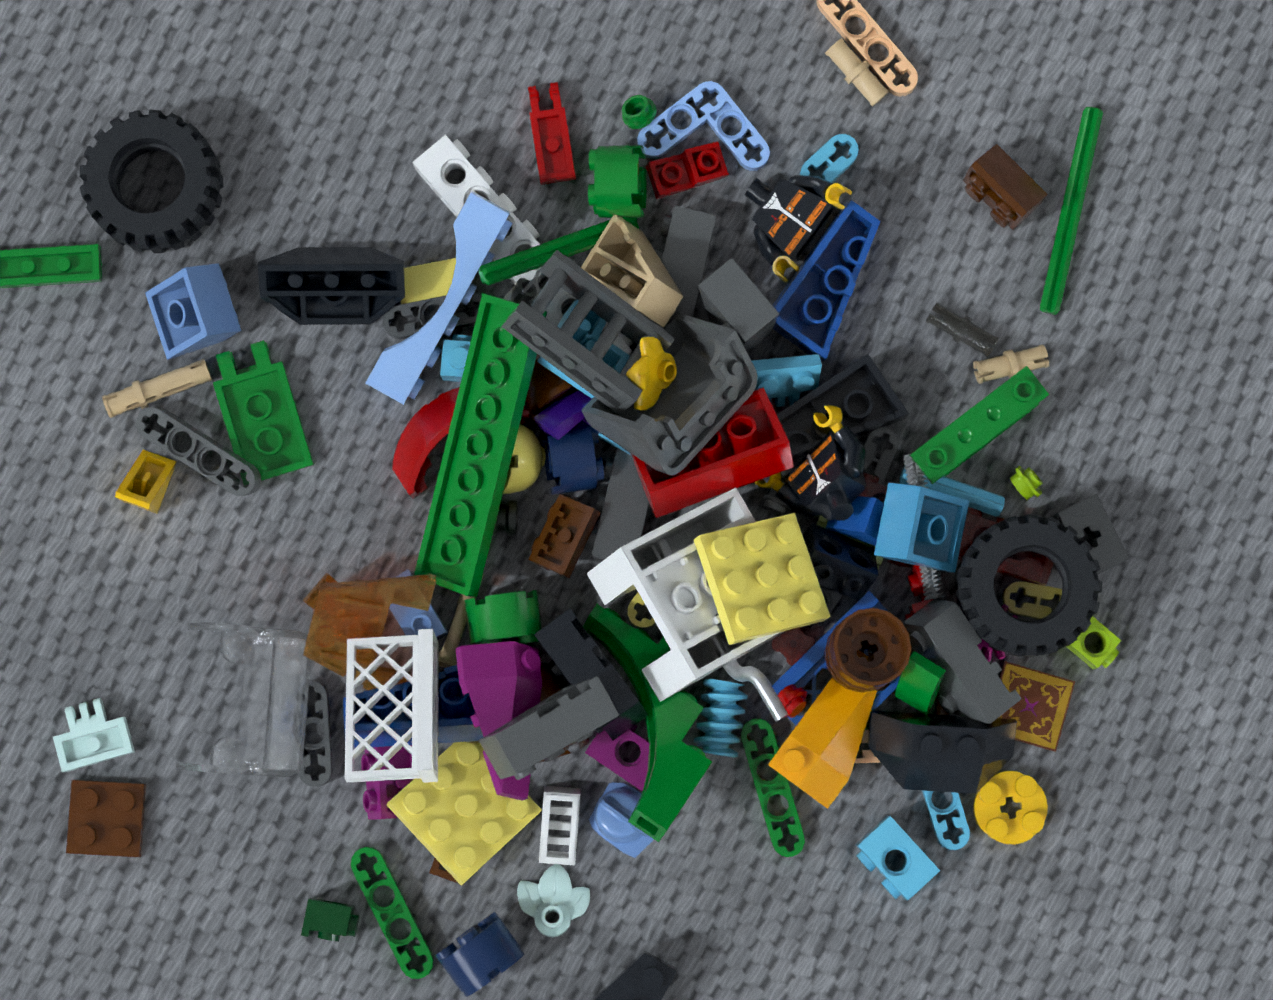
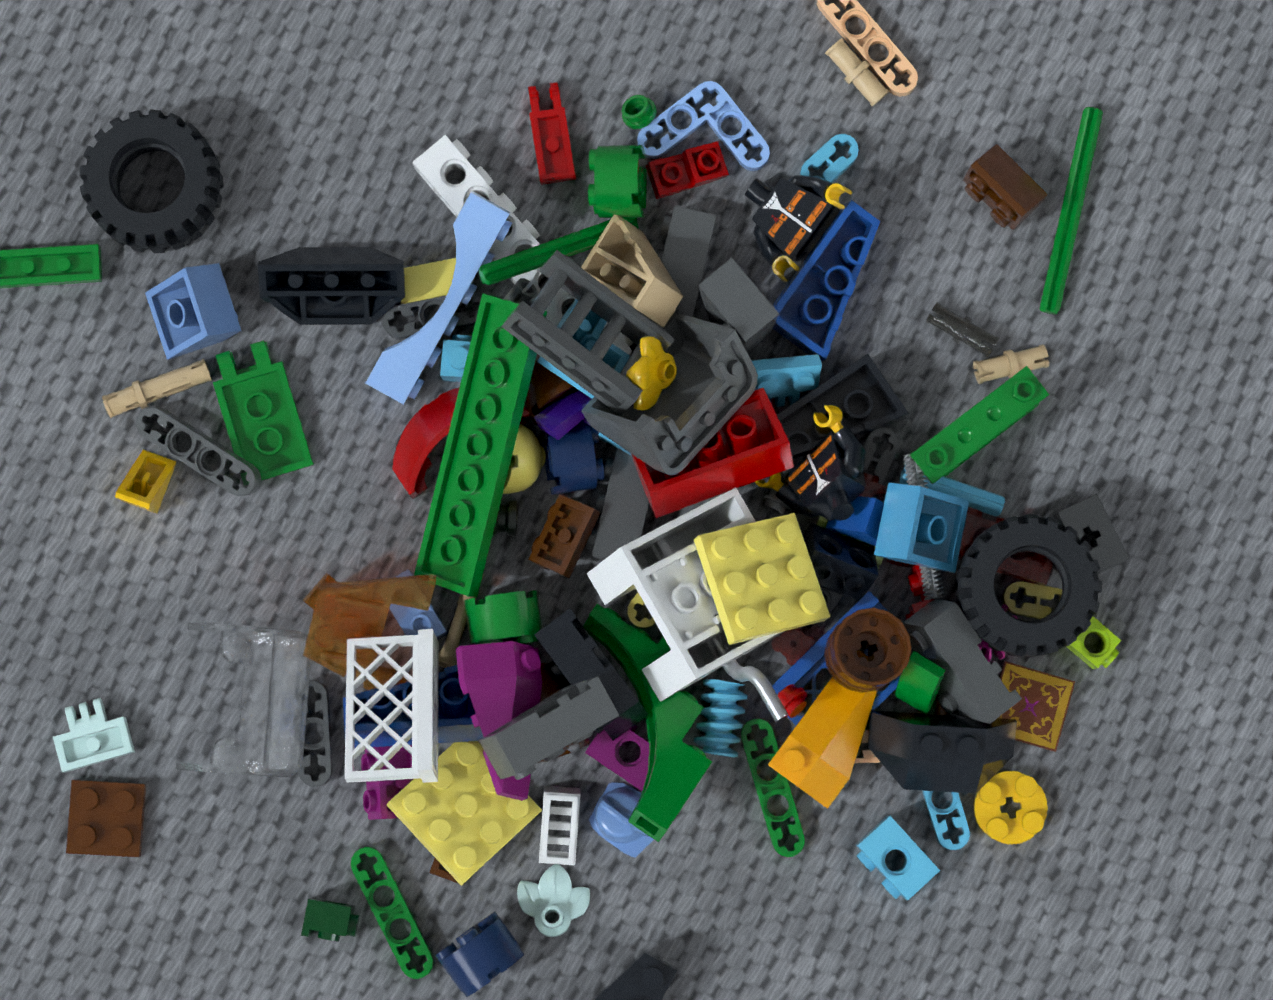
(1026, 482): lime plate -> none

